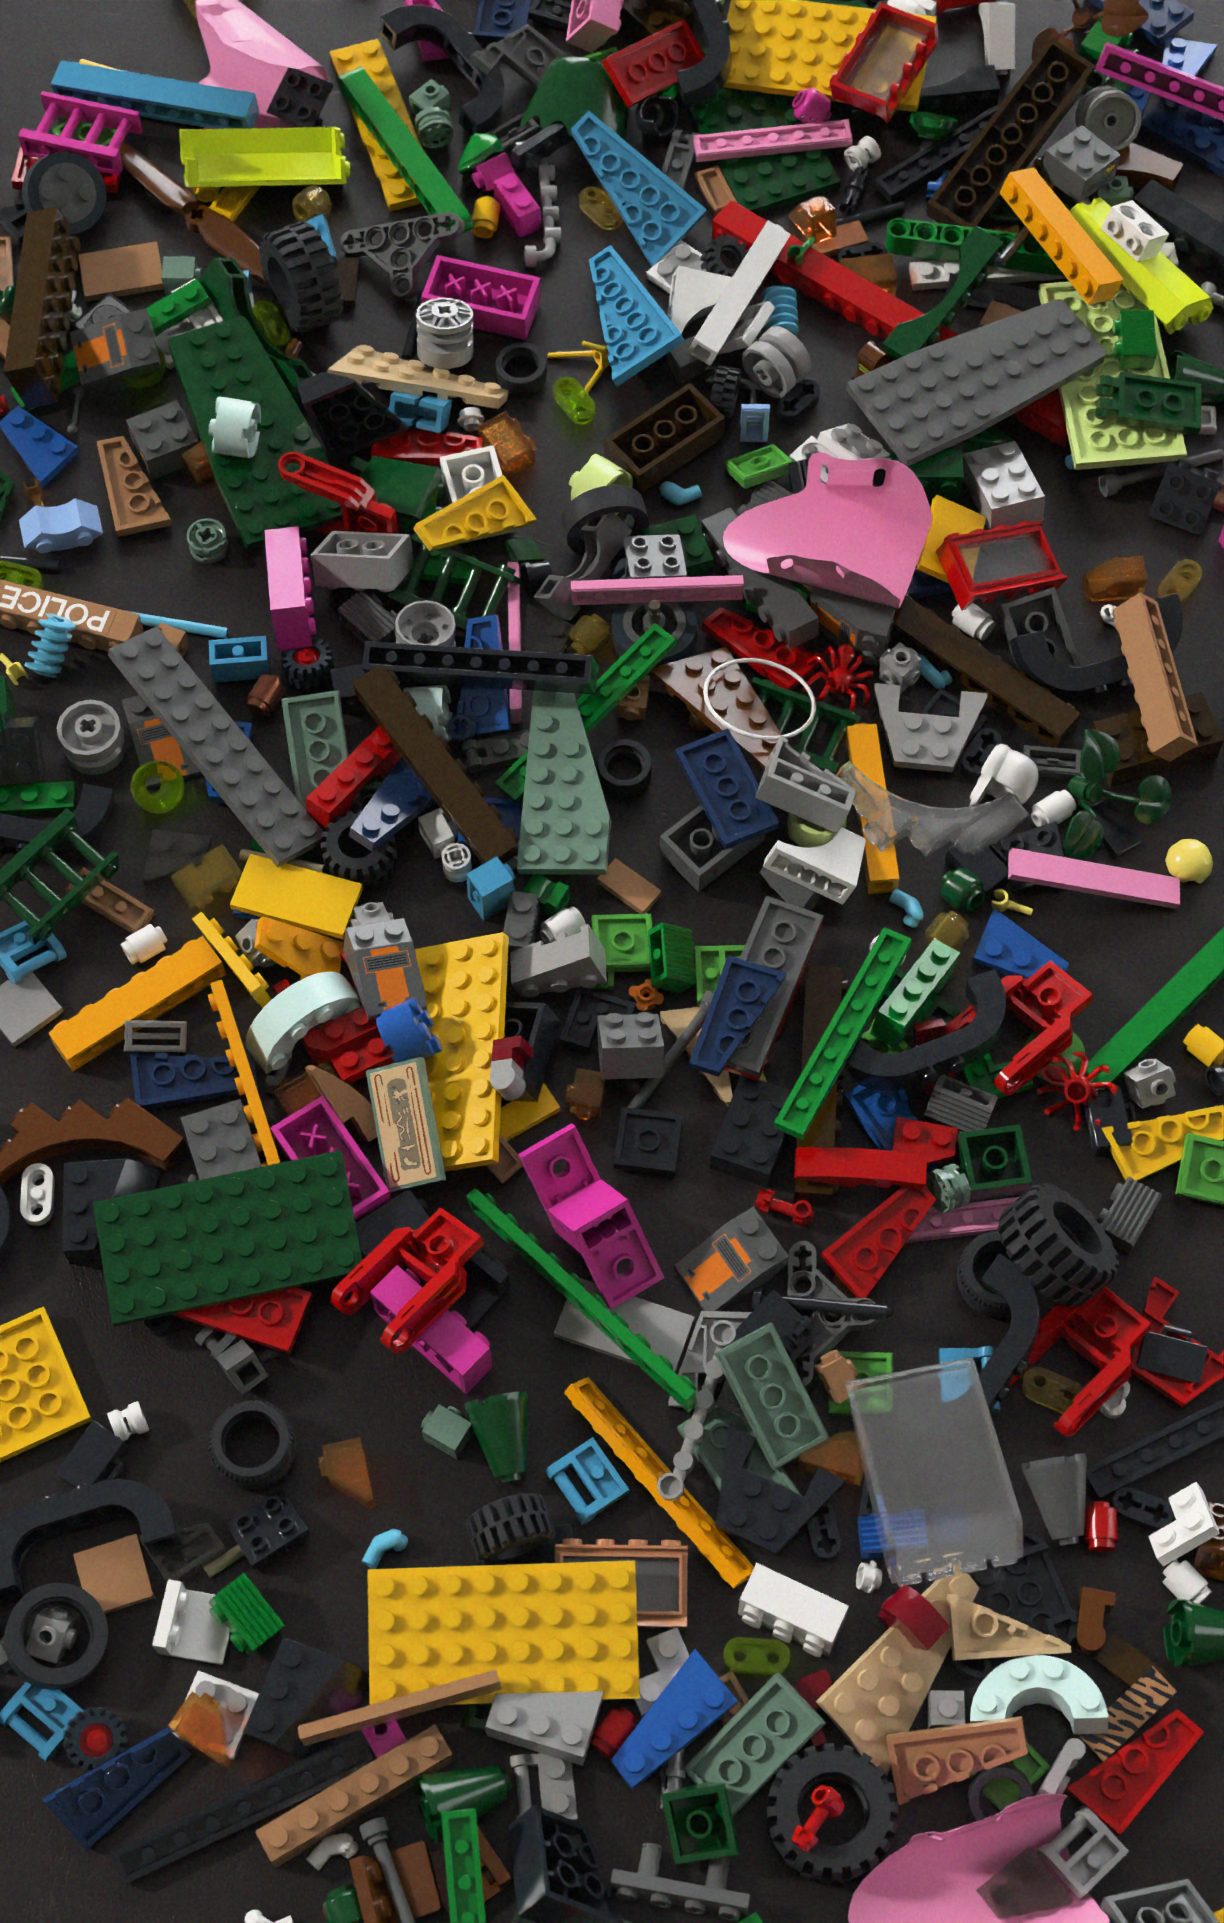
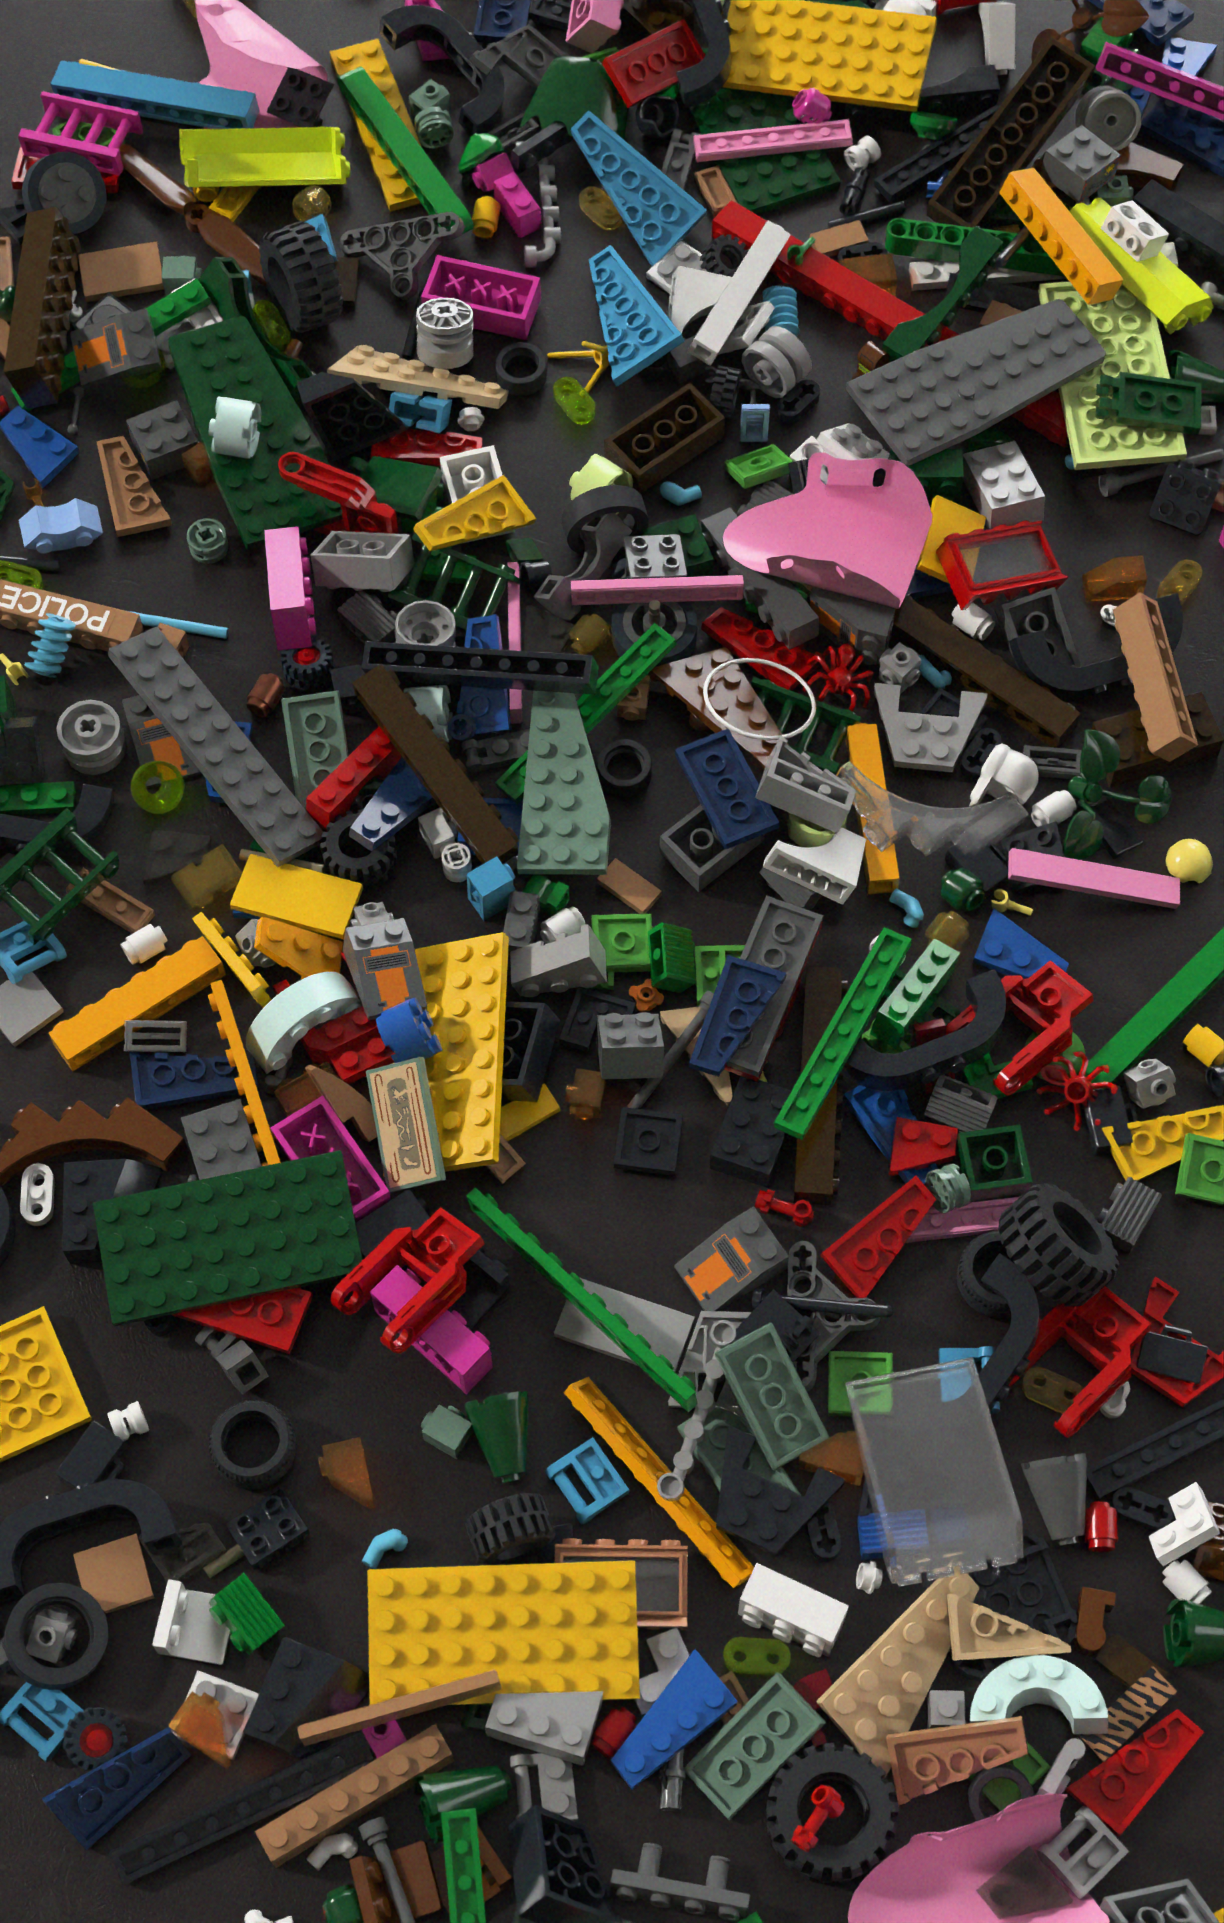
(239, 658): dark azure brick -> none
(508, 1066): leg -> none
(510, 444): clear orange brick -> none
(591, 1216): dark pink bracket -> none
(700, 1822): dark green slope -> none
(815, 219): clear orange slope -> none
(833, 1373): medium nougat brick -> none
(860, 1166): red slope -> none
(884, 61): window -> none
(913, 1617): dark red brick -> none
(1136, 339): green brick -> none

